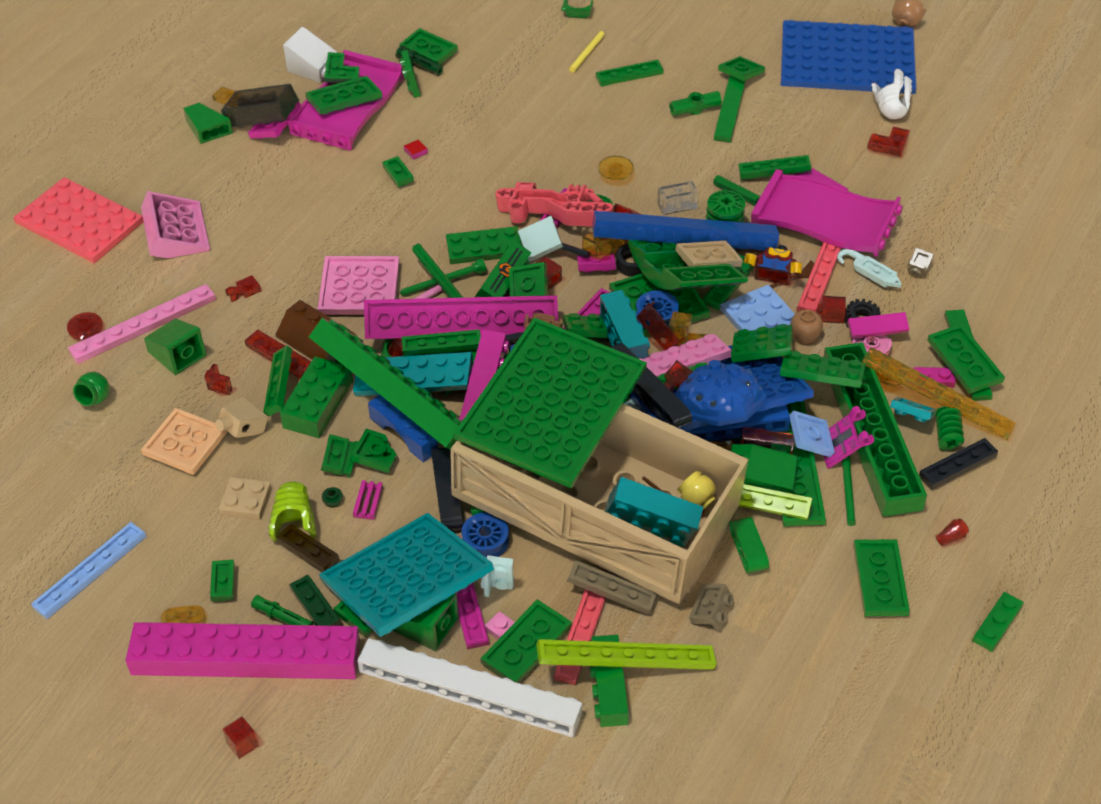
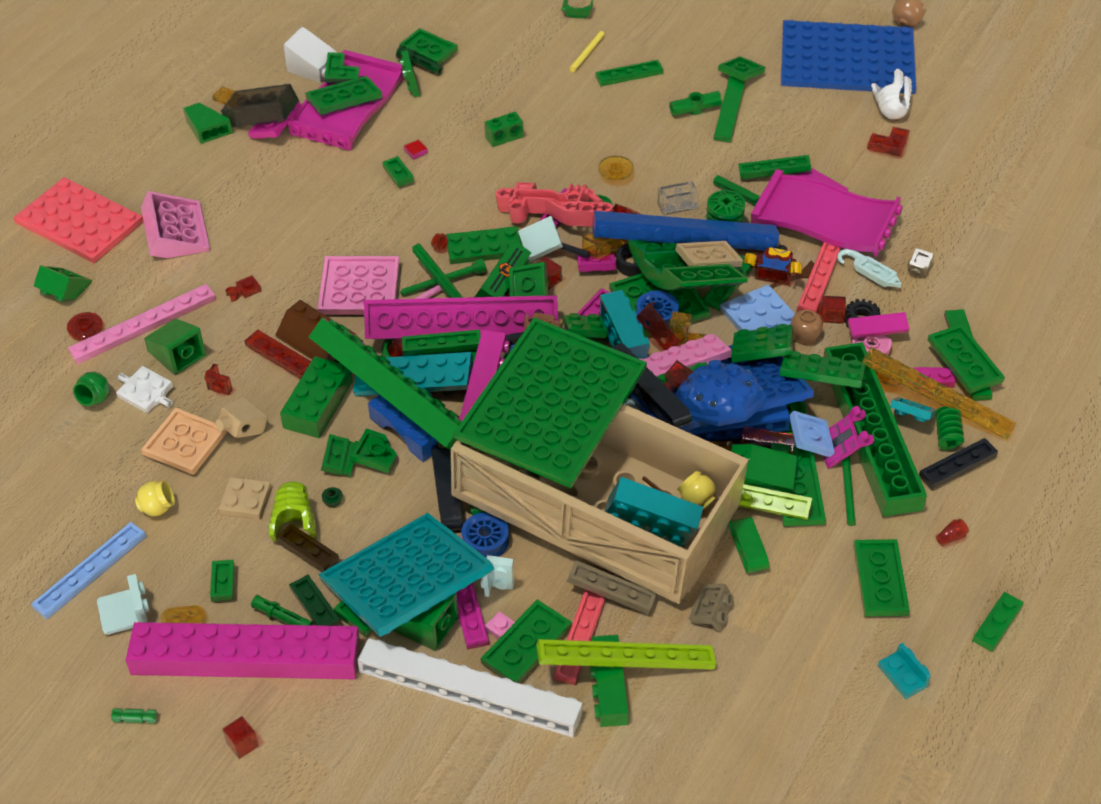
(60, 283): none -> green slope
(123, 608): none -> light aqua bracket
(134, 715): none -> green axle
(145, 389): none -> white plate
(155, 498): none -> light yellow piece
(278, 381): green plate -> none
(370, 486): dark pink tile -> none
(439, 241): none -> clear red plate
(504, 129): none -> green brick
(905, 671): none -> teal bracket

